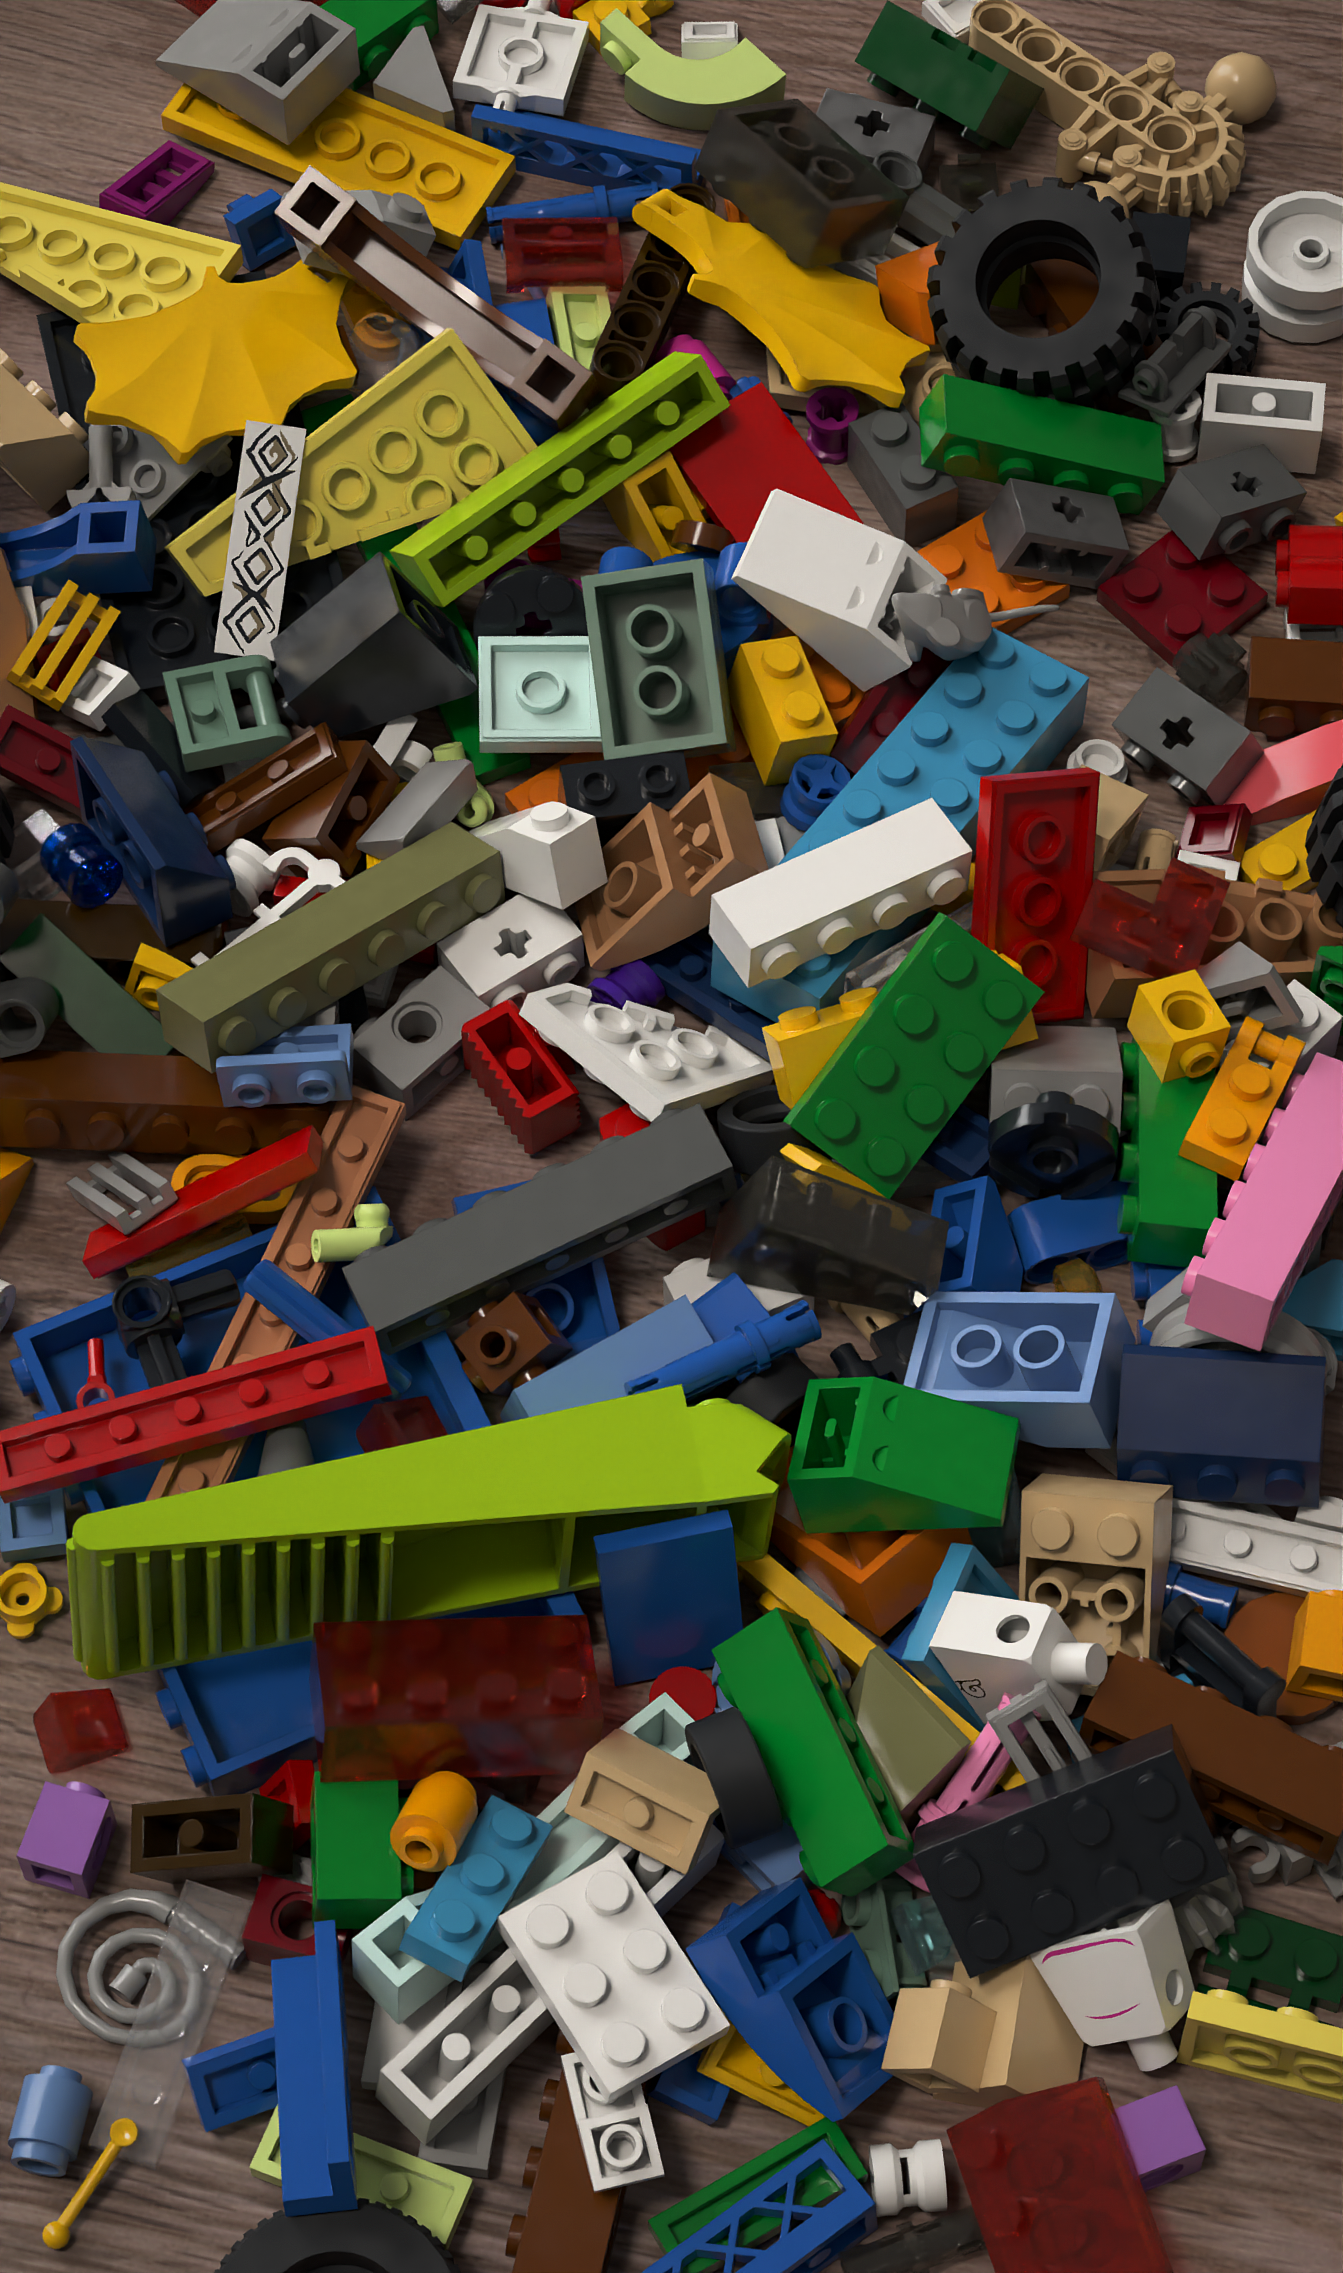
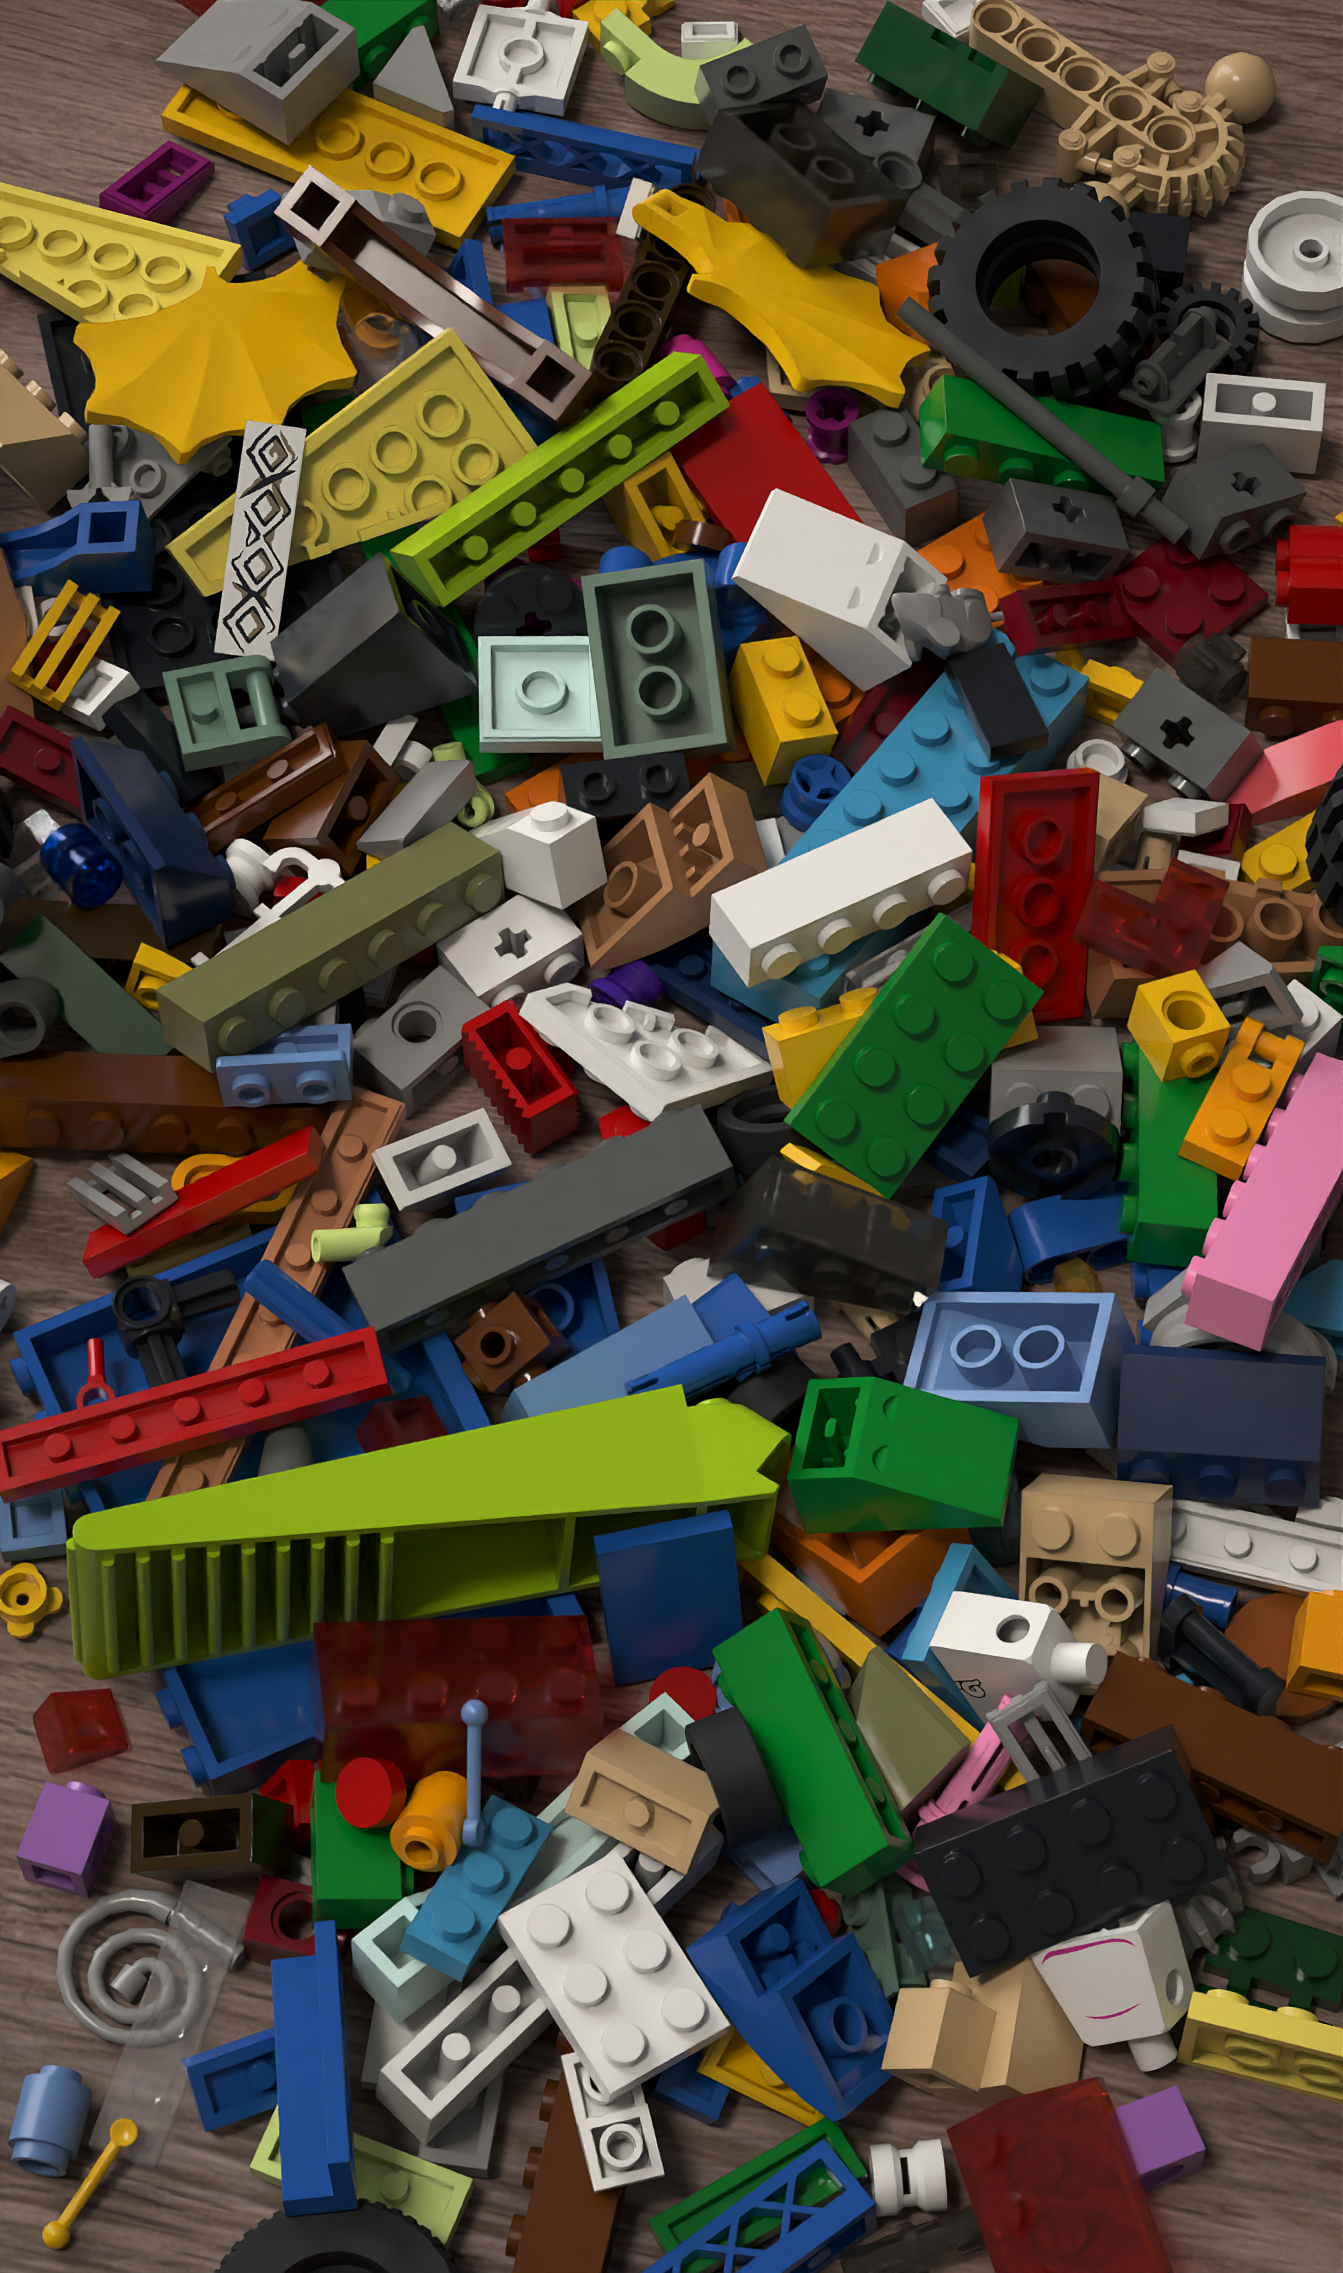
(370, 1792): none -> red tile
(443, 1163): none -> white slope
(474, 1714): none -> medium blue hinge
(627, 226): none -> white tile
(763, 73): none -> dark grey brick
(996, 701): none -> black tile
(1066, 617): none -> dark red plate
(1108, 687): none -> yellow plate
(1133, 495): none -> dark grey bar
(1185, 816): none -> white tile

